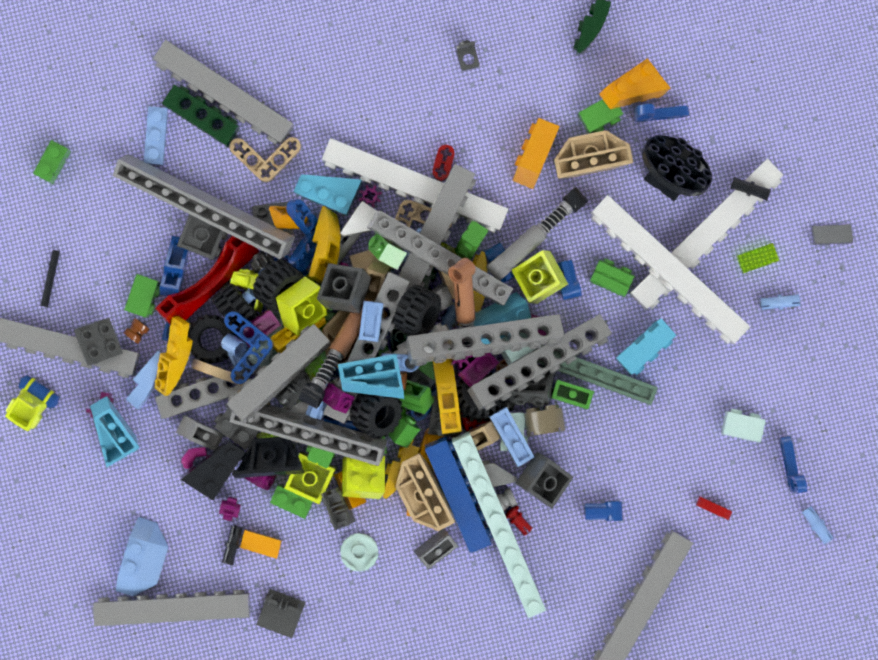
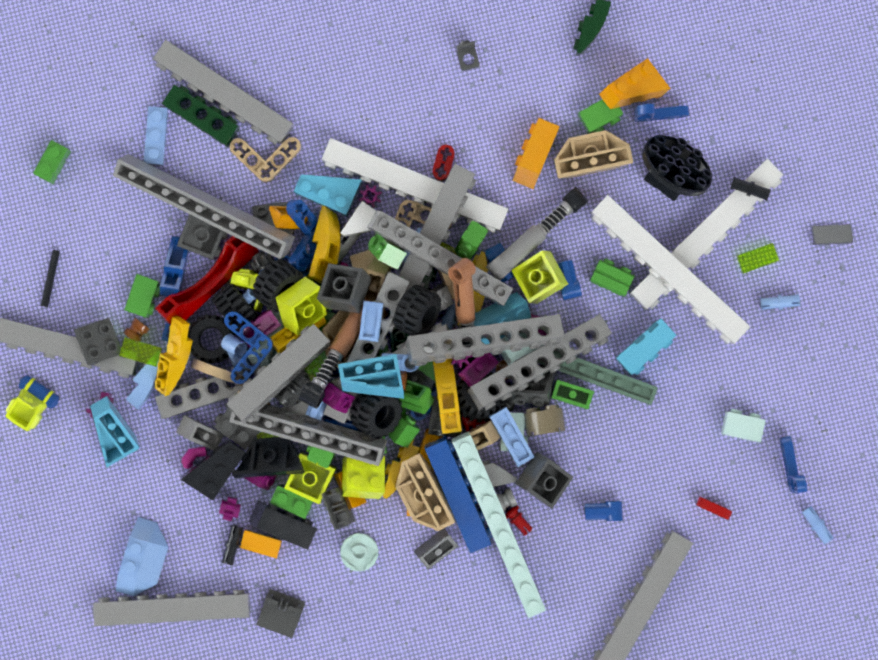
(140, 352): none -> clear neon green tile
(283, 524): none -> black wedge

